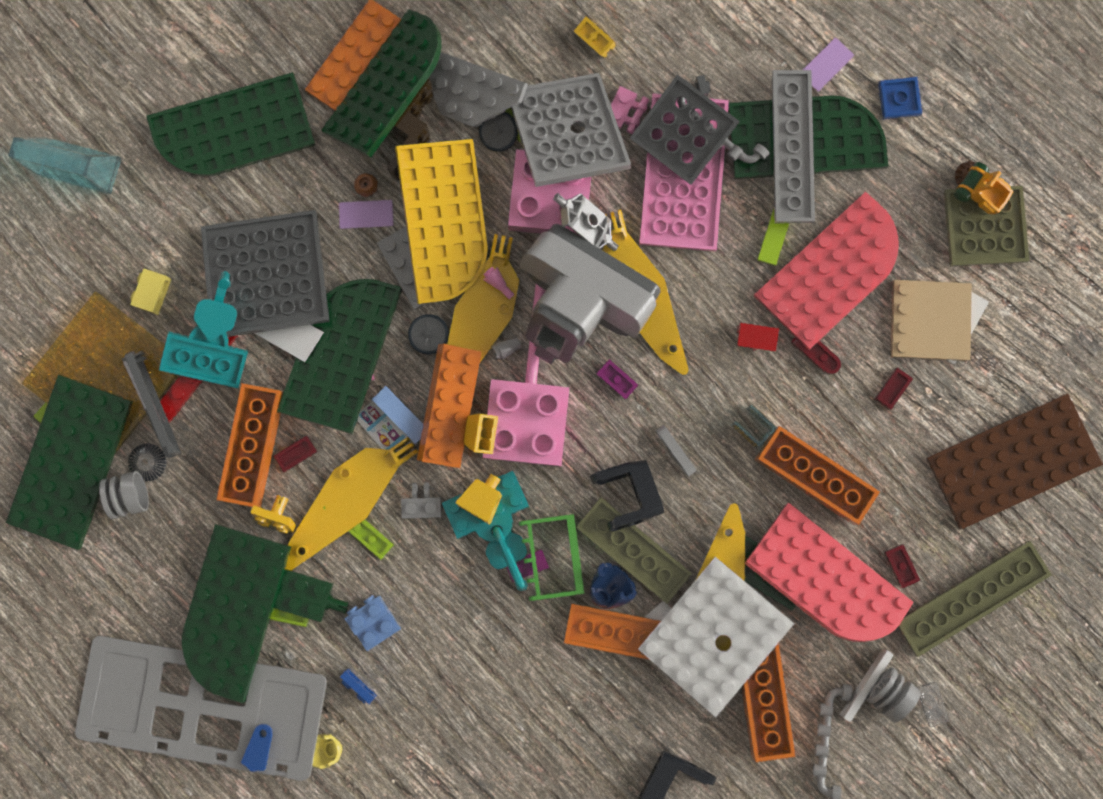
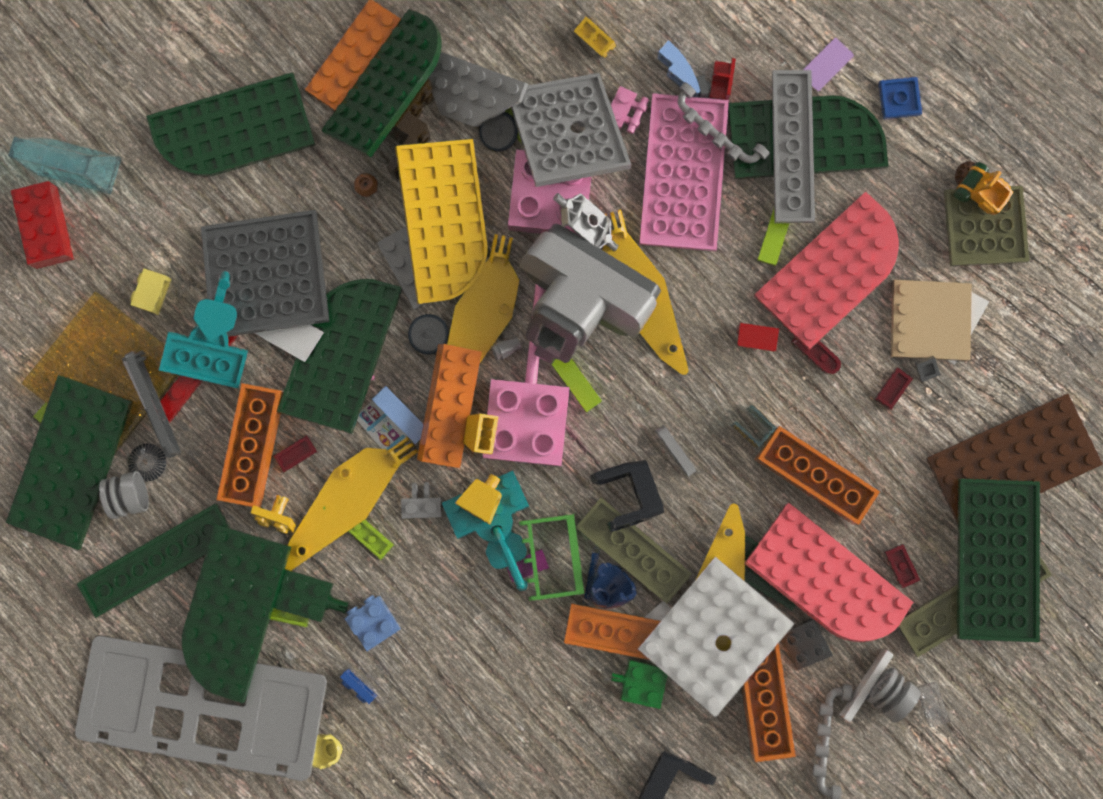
(42, 225): none -> red brick
(151, 562): none -> dark green plate
(258, 749): blue piece -> none
(366, 214): lavender sticker -> none
(495, 279): bright pink cone -> none
(578, 384): none -> lime tile
(591, 573): none -> blue piece
(617, 379): magenta plate -> none
(642, 684): none -> green plate
(655, 120): dark grey piece -> none
(679, 68): none -> light blue slope
(722, 80): none -> red panel
(806, 644): none -> dark grey hinge
(927, 368): none -> dark grey plate
(998, 560): none -> dark green plate

